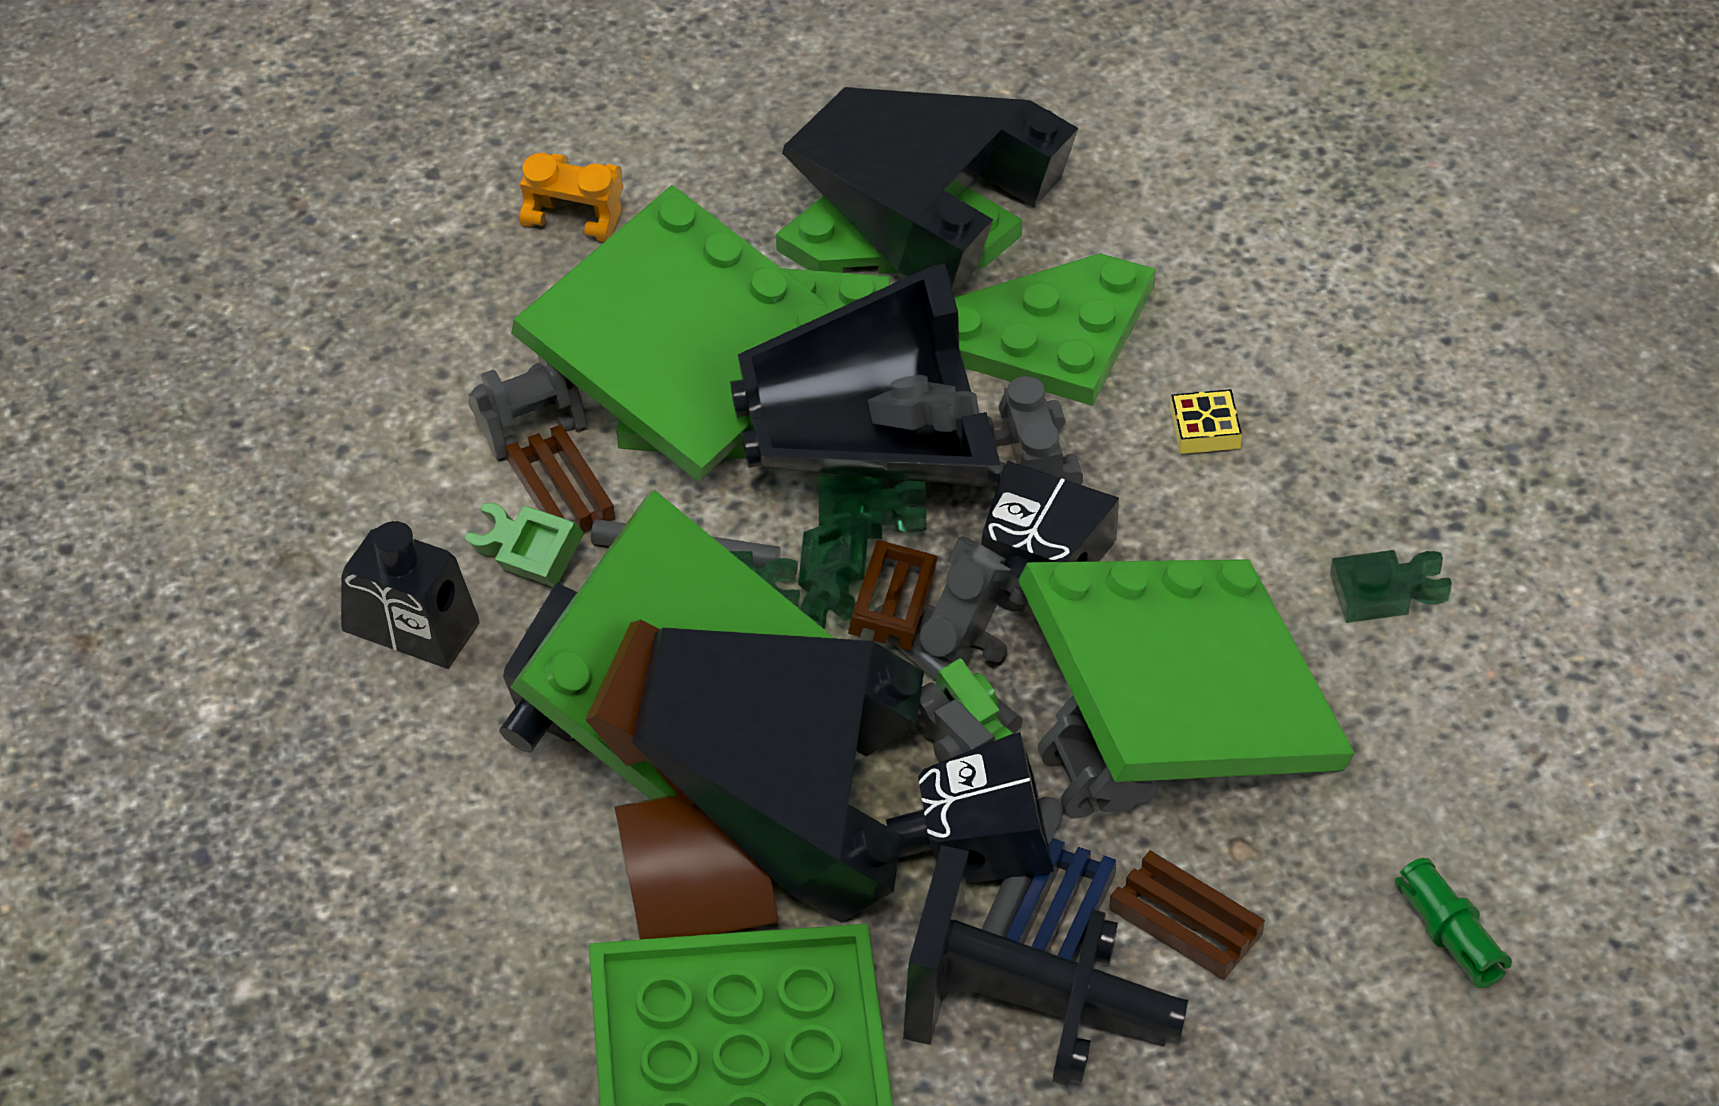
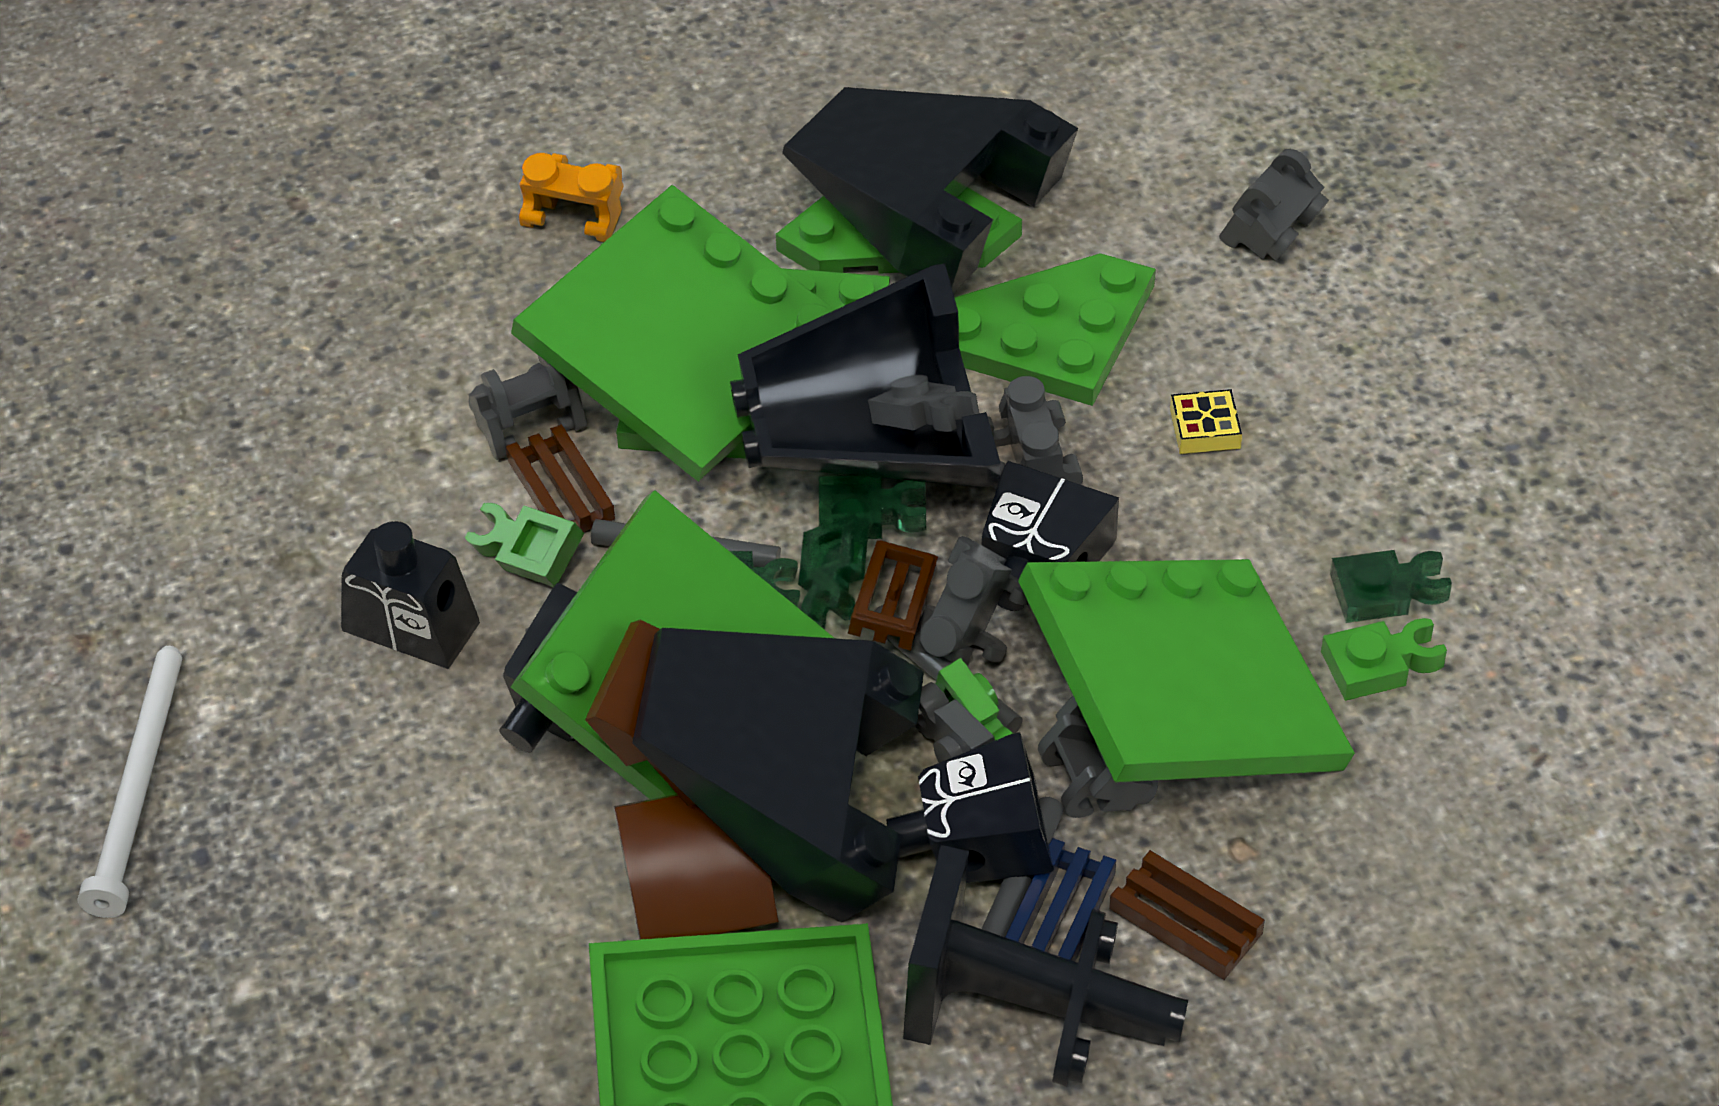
(105, 893): none -> white bar
(1274, 204): none -> dark grey piece
(1374, 661): none -> bright green plate
(1453, 923): green pin -> none

